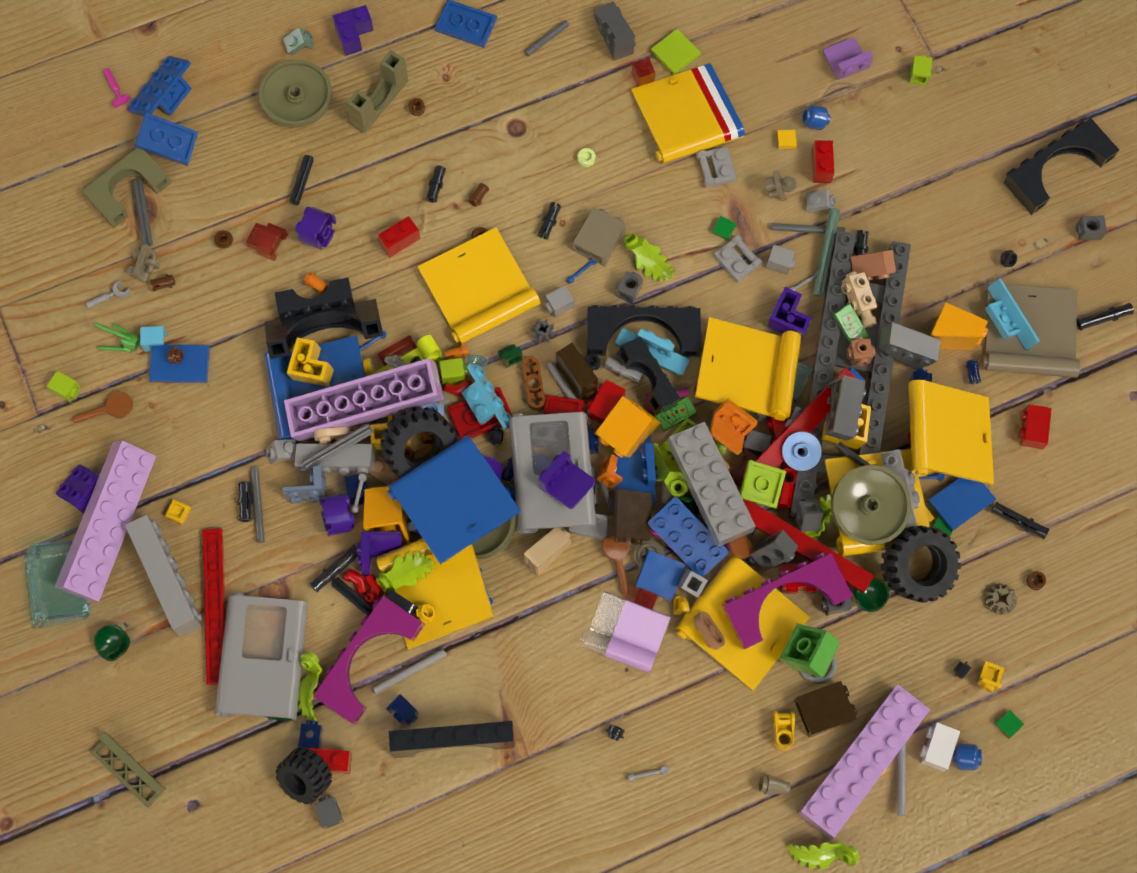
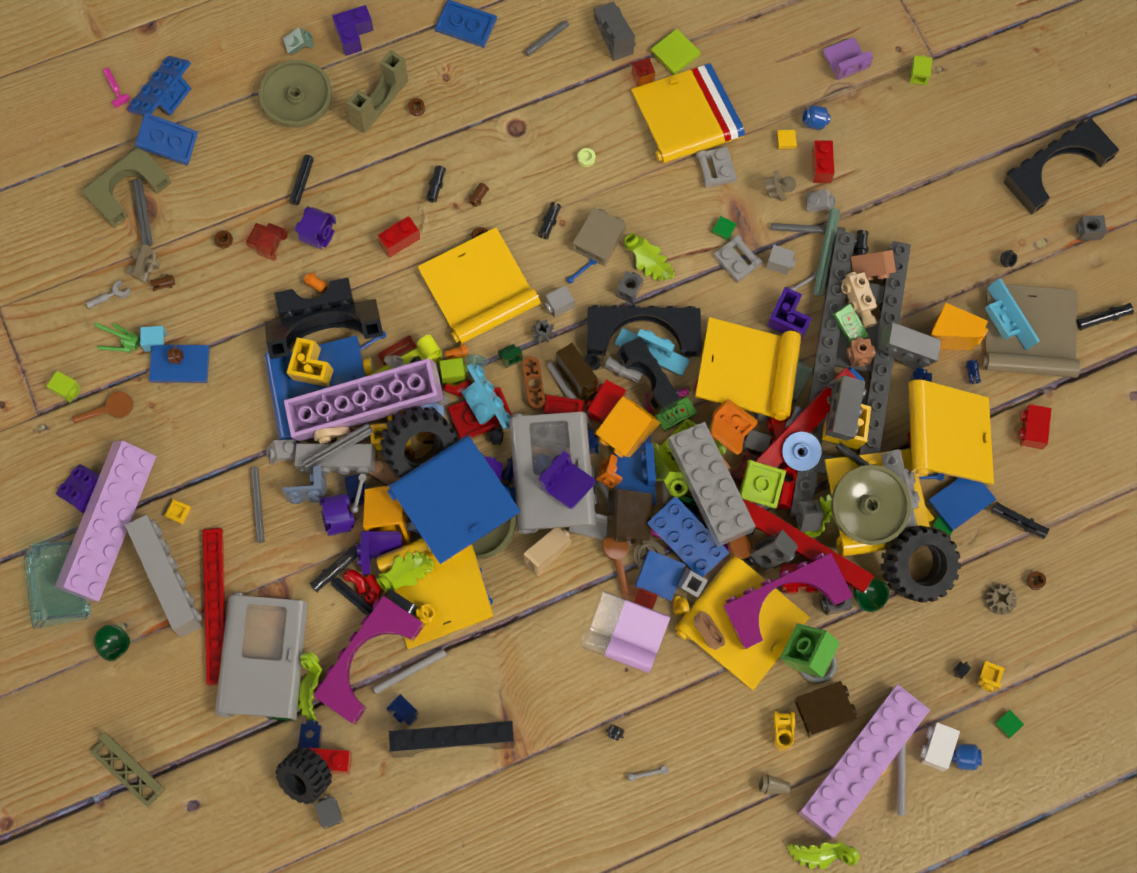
(244, 502): black pin -> none

